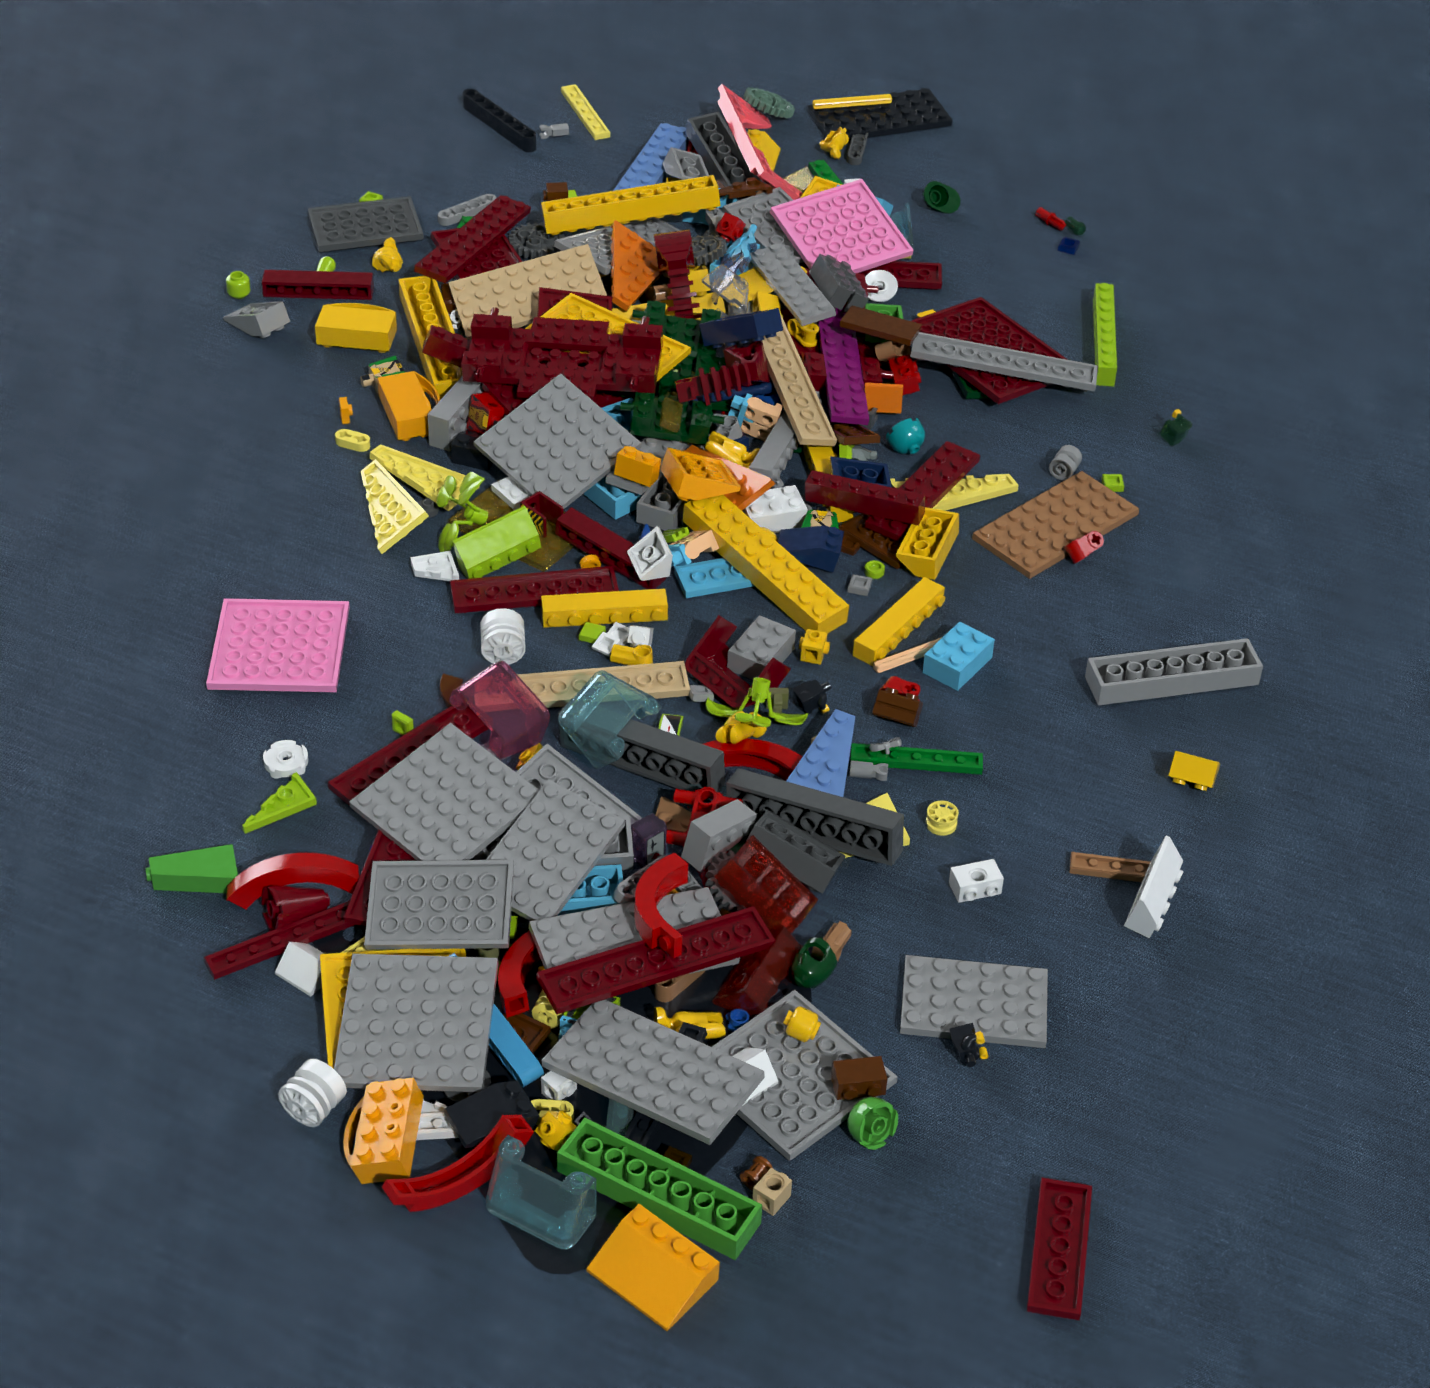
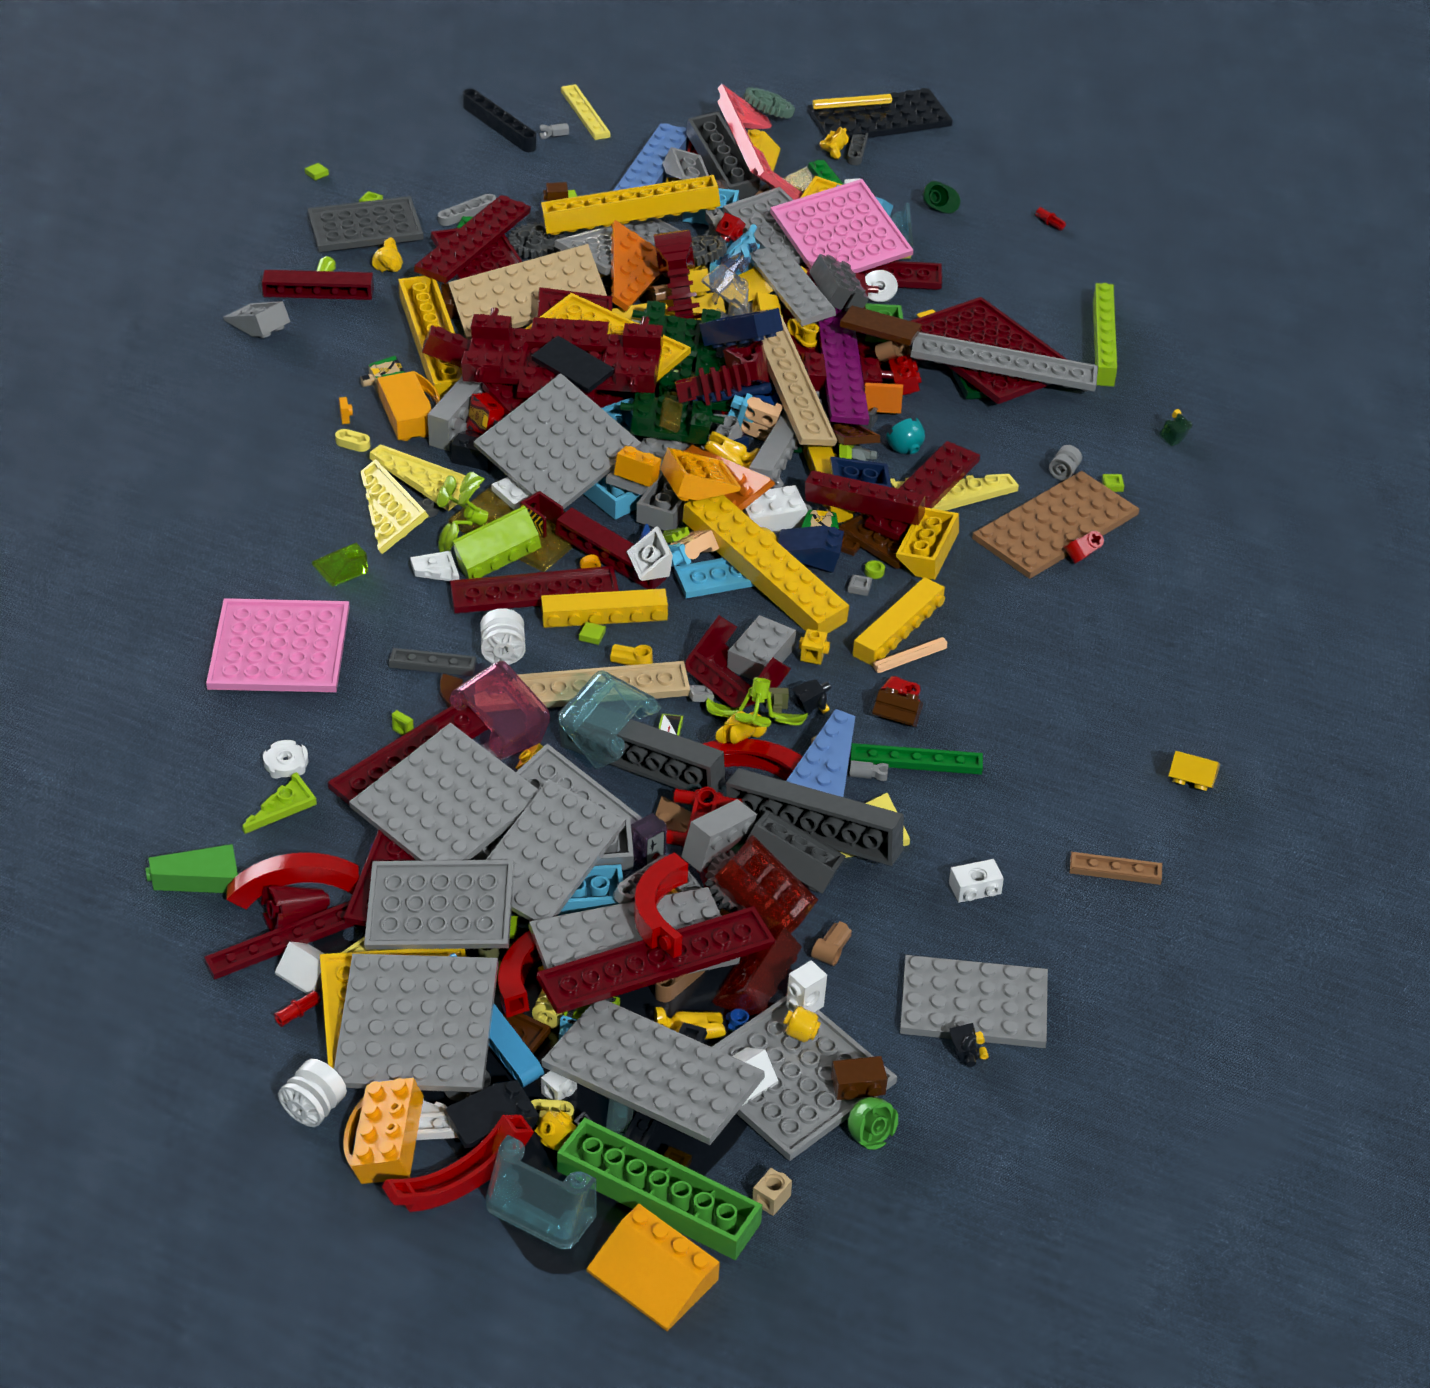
(238, 285): lime head -> none
(296, 1008): none -> red axle
(316, 171): none -> lime tile
(342, 564): none -> clear neon green slope
(356, 326): yellow piece -> none
(432, 662): none -> dark grey tile
(455, 323): white plate -> none
(573, 363): none -> black tile
(617, 635): white slope -> none
(640, 636): white brick -> none
(745, 188): reddish brown wing -> none
(755, 1172): dark orange bush -> none
(806, 987): none -> white brick
(810, 972): dark green piece -> none
(894, 742): light grey piece -> none
(942, 819): light yellow wheel -> none
(958, 656): medium azure brick -> none
(1060, 1249): dark red plate -> none
(1069, 245): clear blue tile -> none
(1077, 227): clear green pin -> none
(1155, 890): white slope -> none
(1173, 671): light grey brick -> none

